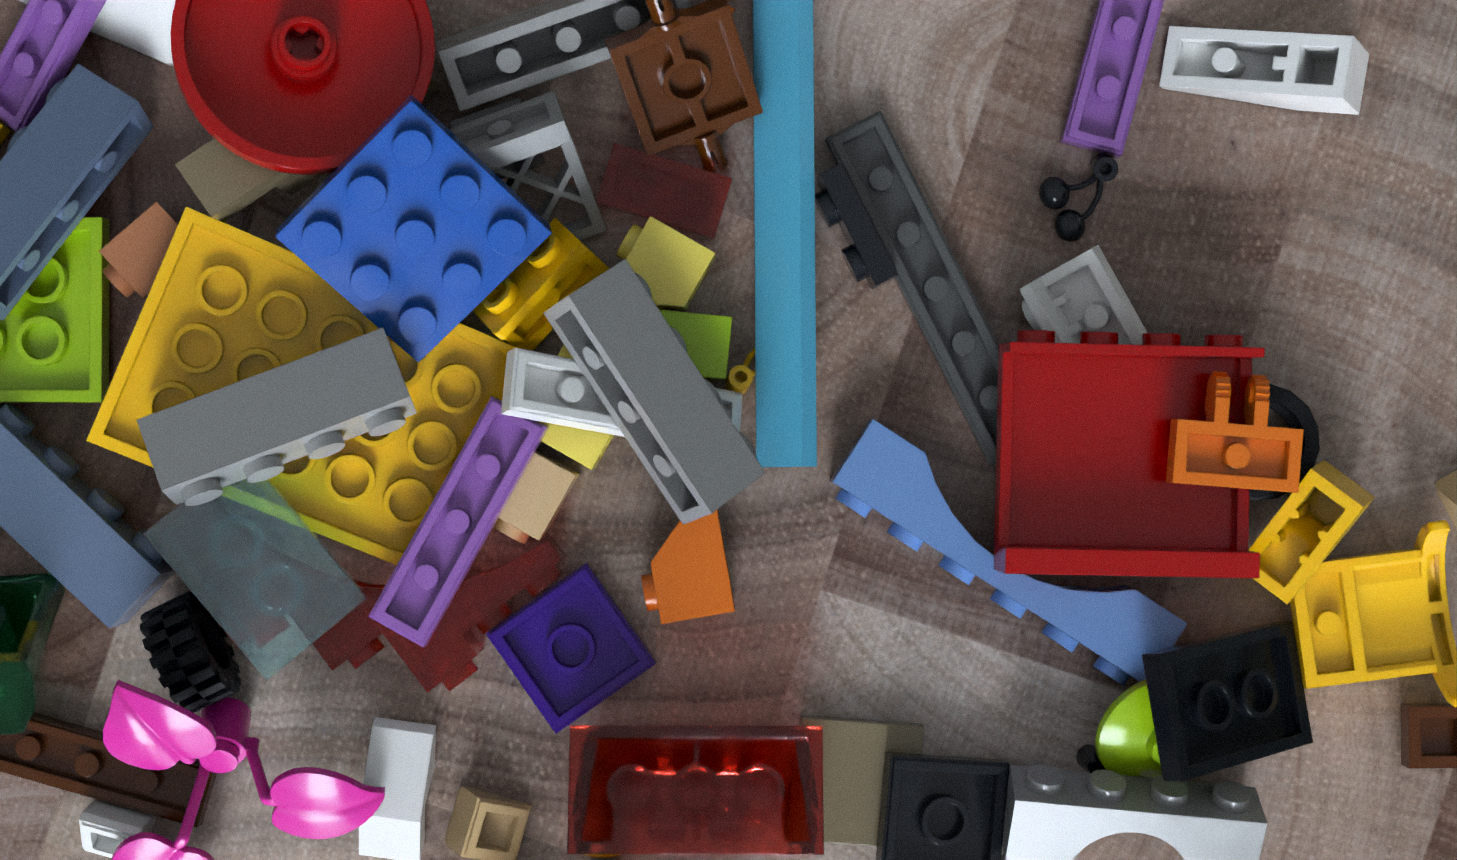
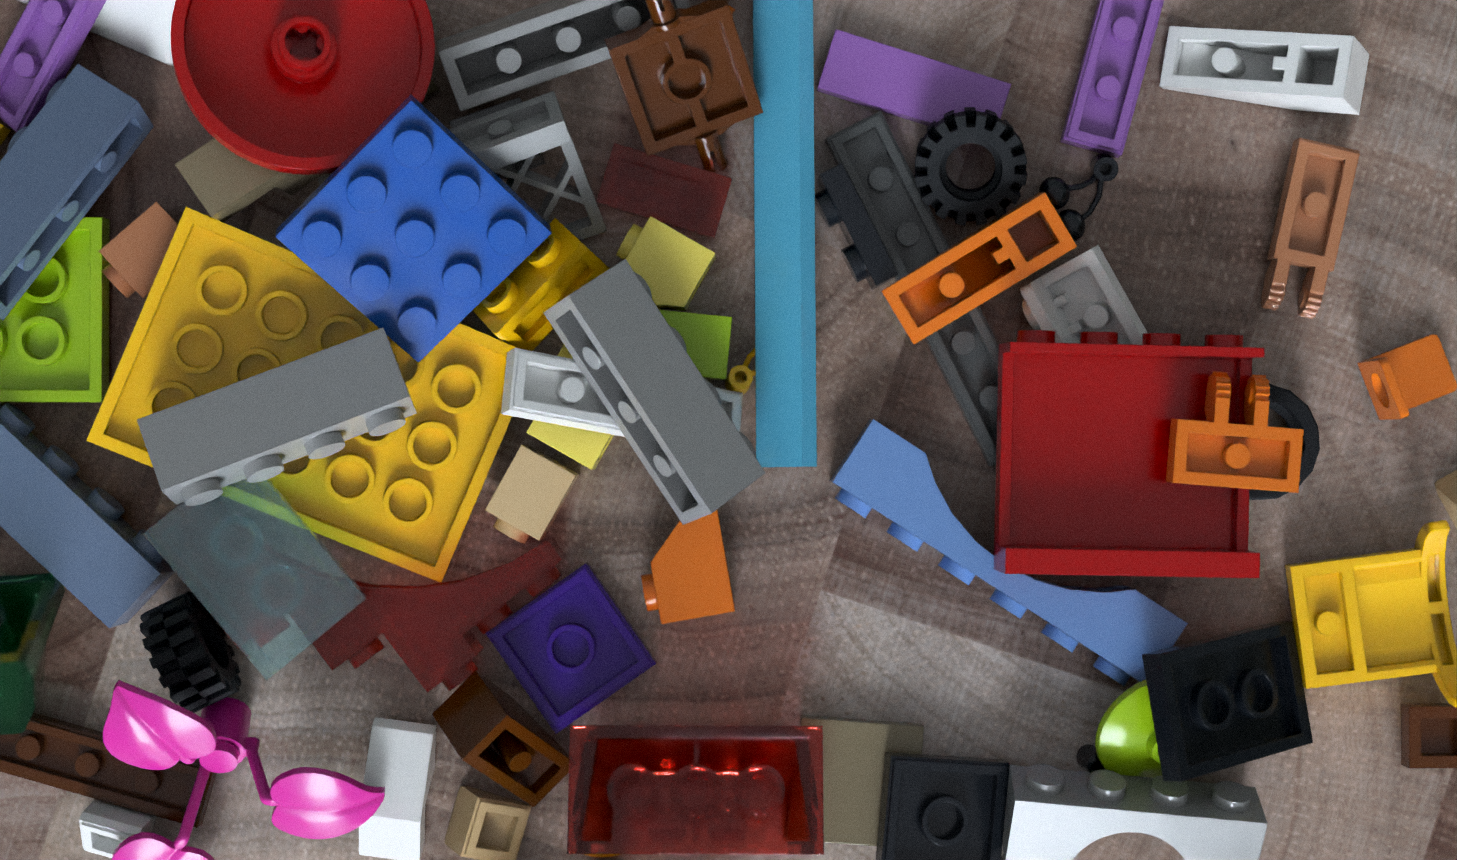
(457, 523): medium lavender tile -> none
(502, 739): none -> reddish brown slope
(905, 81): none -> medium lavender tile
(976, 203): none -> black tyre
(979, 267): none -> orange slope
(1308, 529): yellow arch -> none
(1309, 221): none -> nougat hinge
(1407, 377): none -> orange bracket

